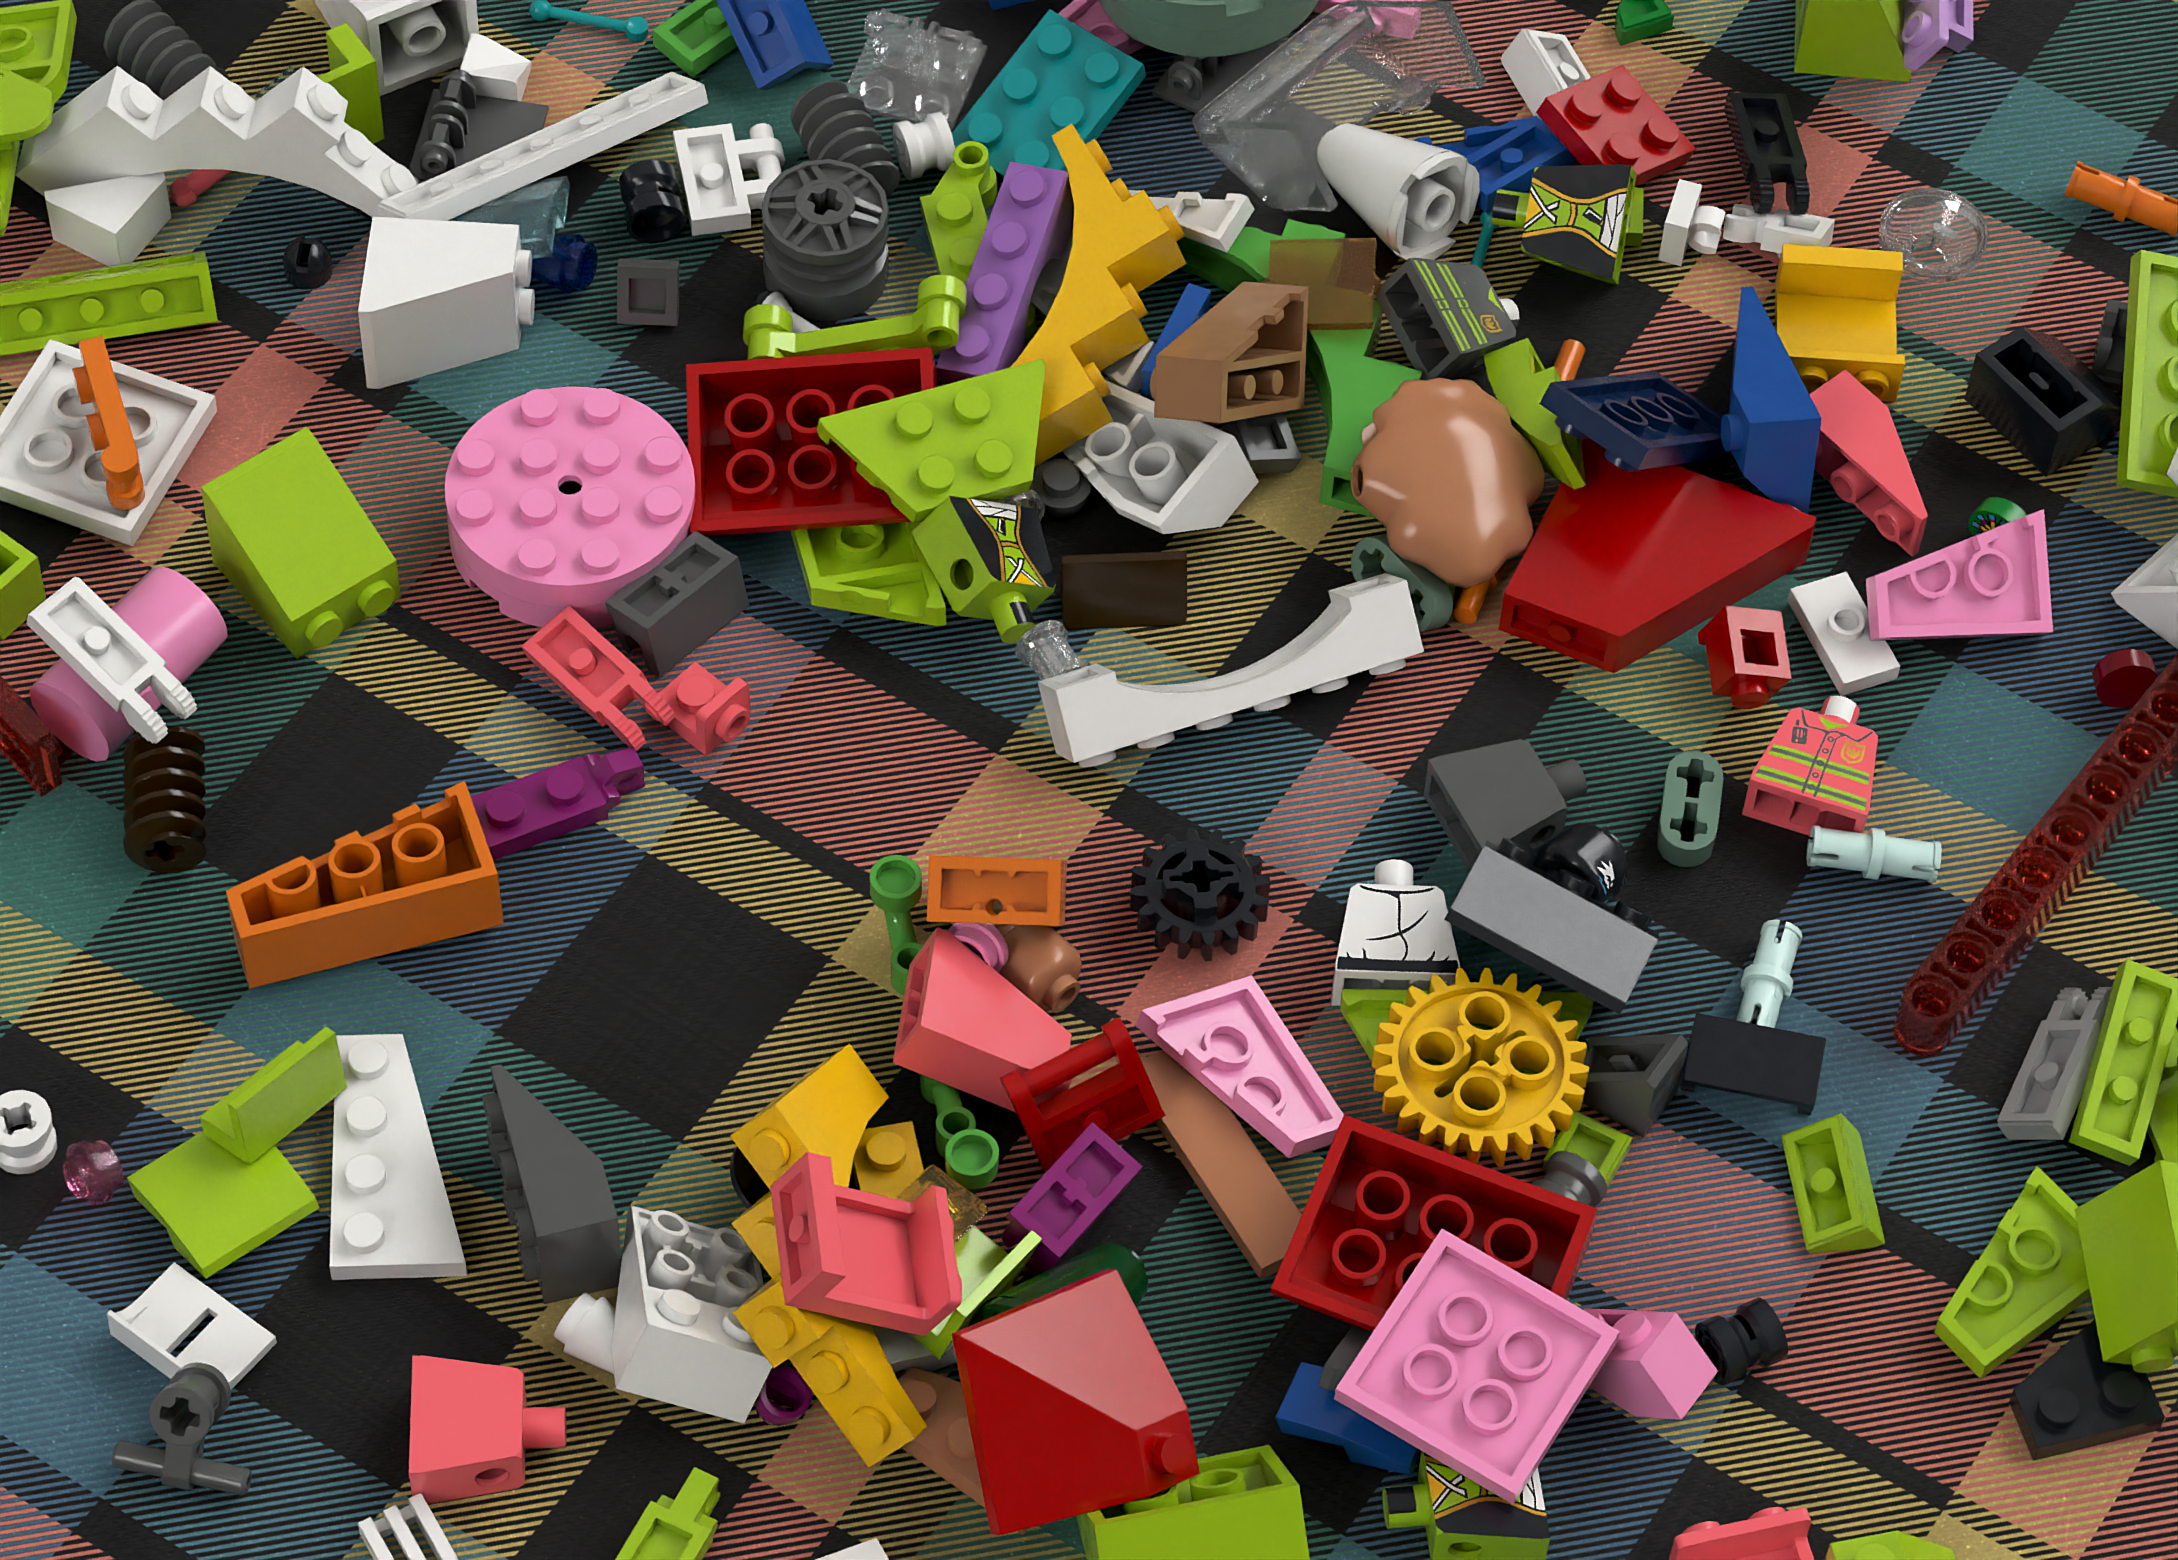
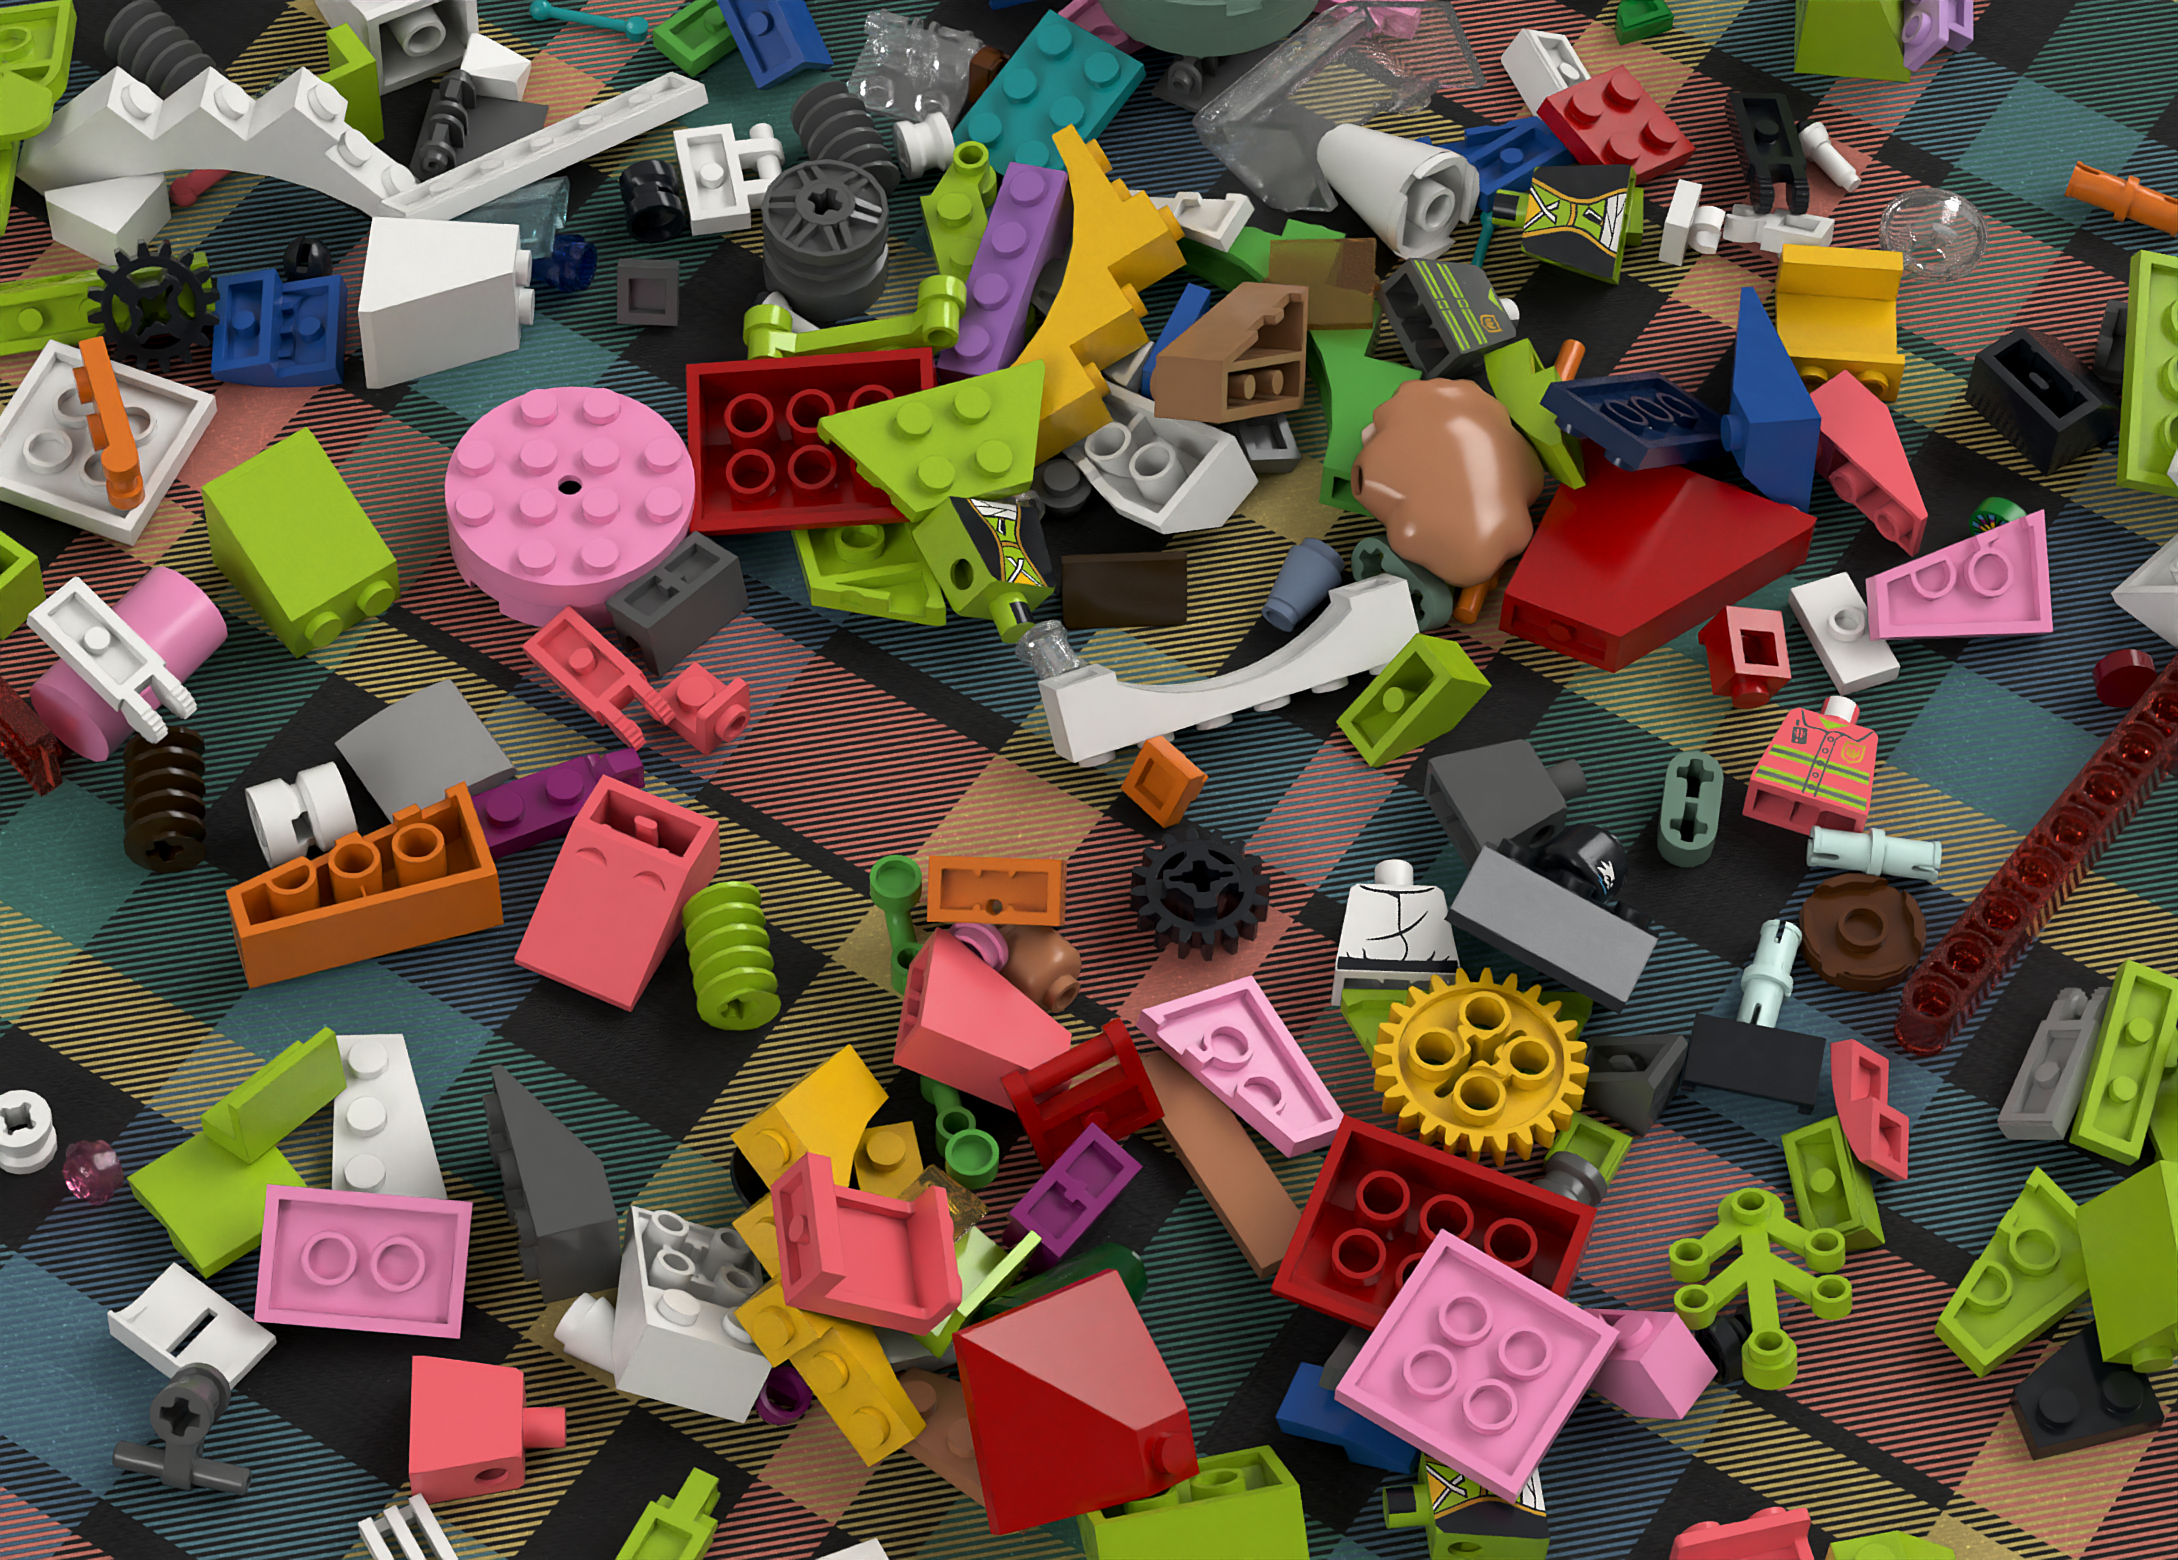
(175, 321): none -> black gear
(280, 330): none -> blue slope
(317, 796): none -> white wheel
(363, 1261): none -> bright pink plate
(423, 748): none -> light grey slope
(619, 892): none -> coral slope
(730, 956): none -> lime piece
(984, 69): none -> reddish brown tile
(1163, 781): none -> orange tile
(1302, 583): none -> sand blue cone
(1413, 699): none -> lime slope
(1753, 1221): none -> lime plant
(1818, 148): none -> white piece
(1861, 932): none -> reddish brown tile
(1861, 1097): none -> coral slope

